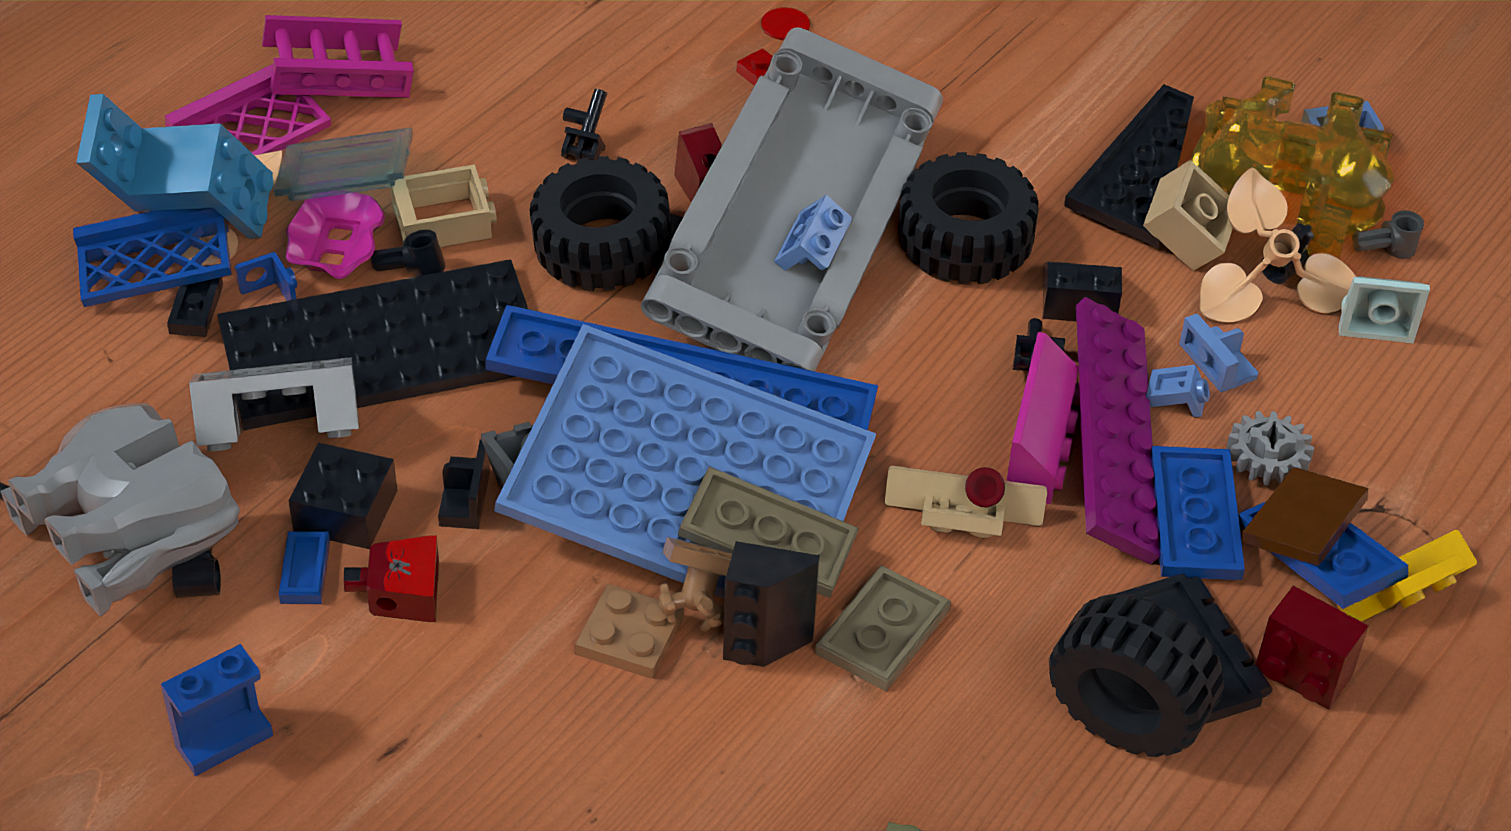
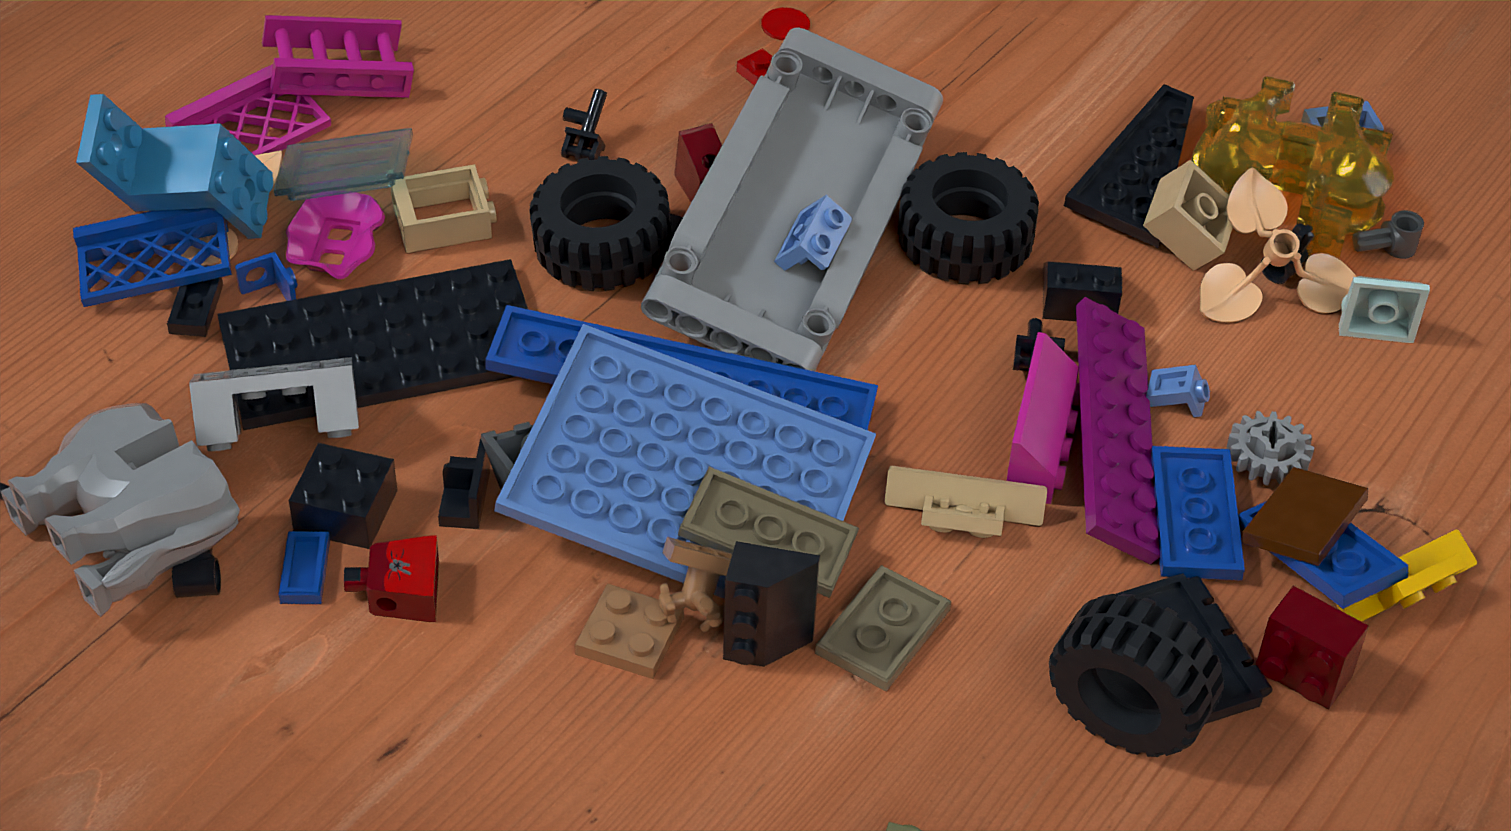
(216, 709): blue panel -> none
(418, 255): black axle -> none
(985, 487): dark red tile -> none
(1217, 353): medium blue panel -> none

